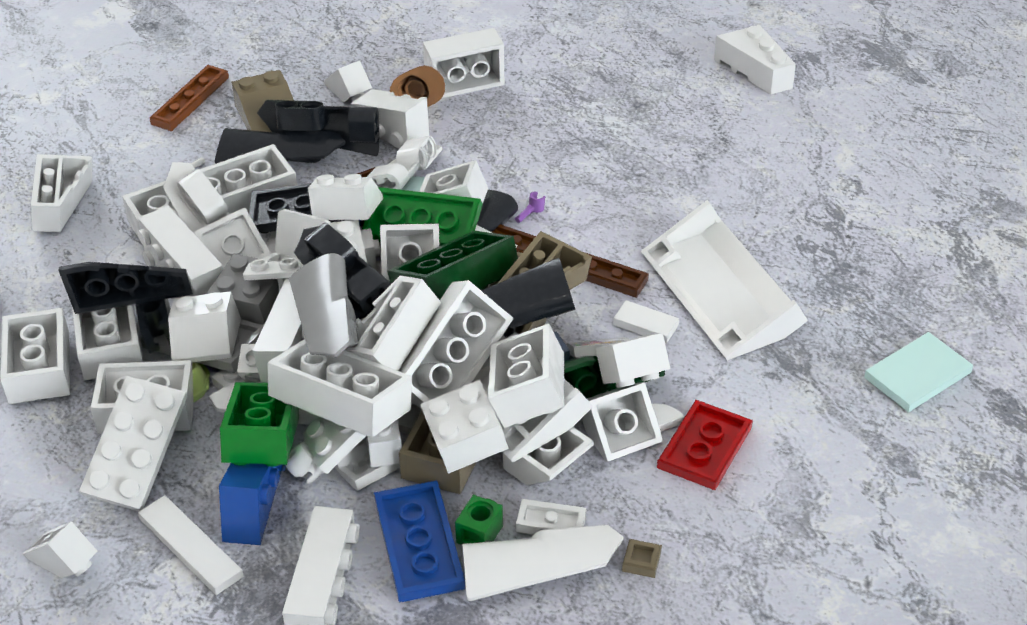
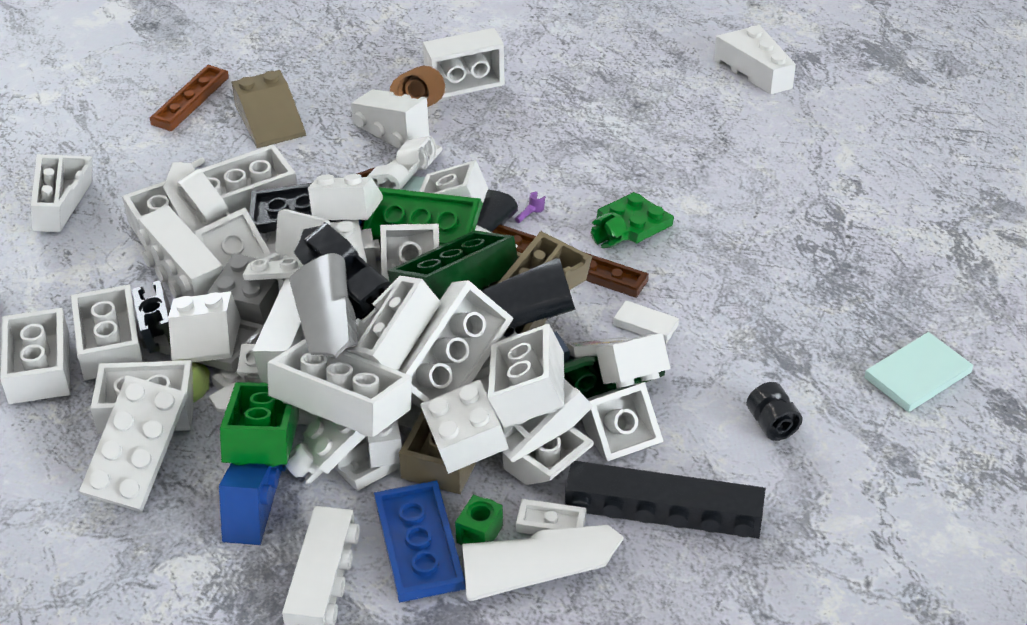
(62, 551): white slope -> none
(110, 285): black wedge -> none
(191, 545): white tile -> none
(293, 145): black panel -> none
(349, 82): white slope -> none
(355, 124): black panel -> none
(629, 219): none -> green plate
(641, 558): dark tan tile -> none
(666, 499): none -> black brick
(667, 416): white tile -> none
(705, 444): red tile -> none
(722, 284): white slope -> none
(774, 411): none -> black wheel

